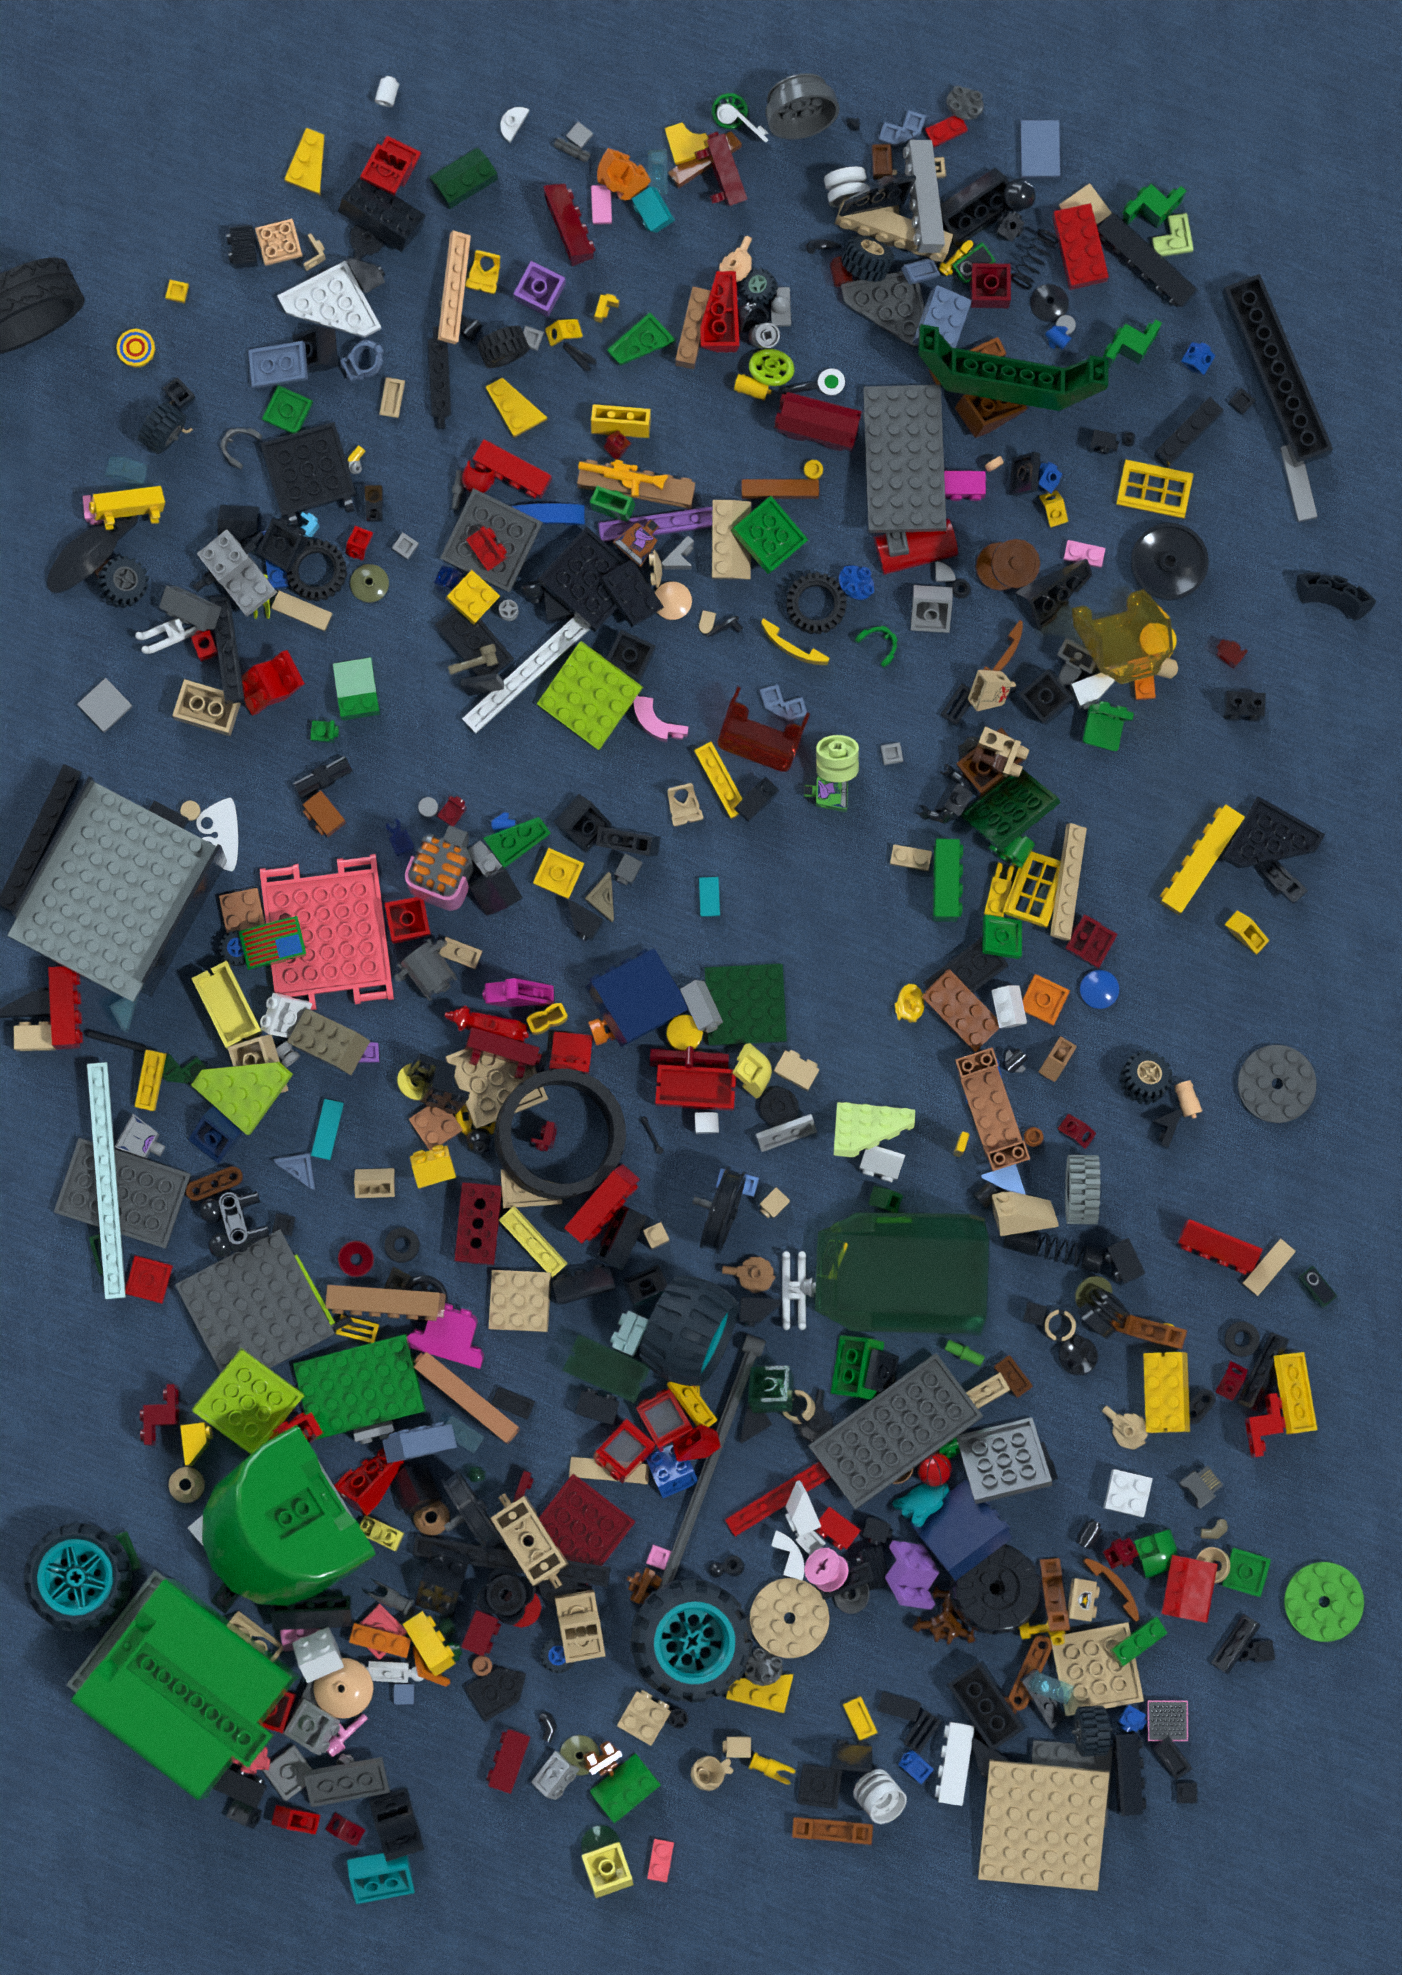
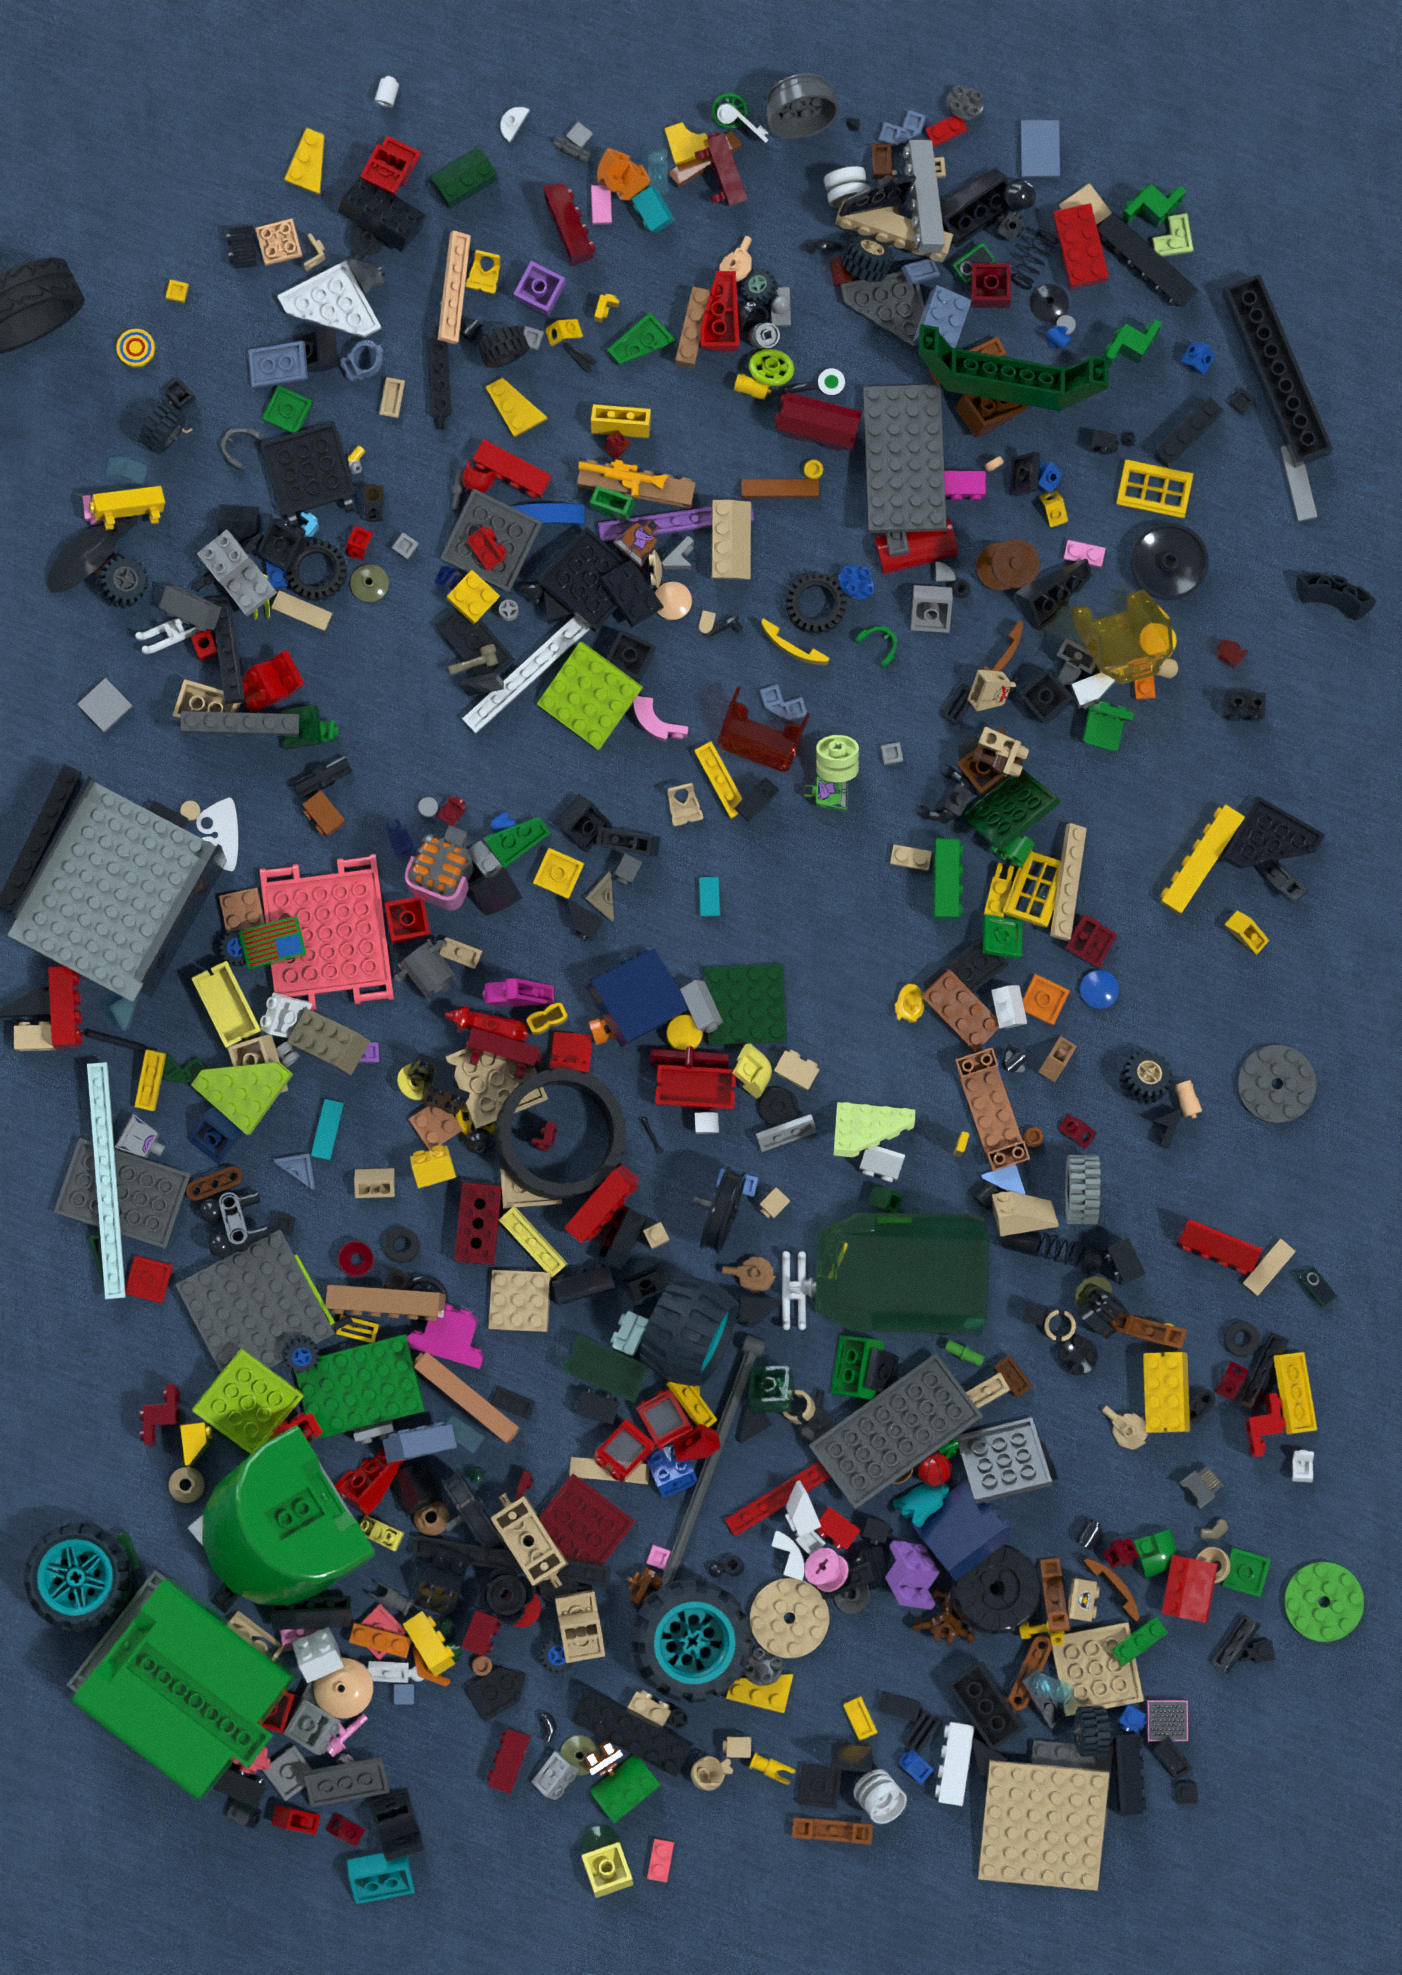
(239, 724): none -> dark grey brick
(305, 1359): none -> black wheel
(309, 728): none -> dark green plate
(356, 689): slope -> none
(632, 1732): none -> black plate
(769, 535): green plate -> none
(946, 268): yellow hinge -> none
(1127, 1493): white brick -> none
(1302, 1466): none -> white bracket

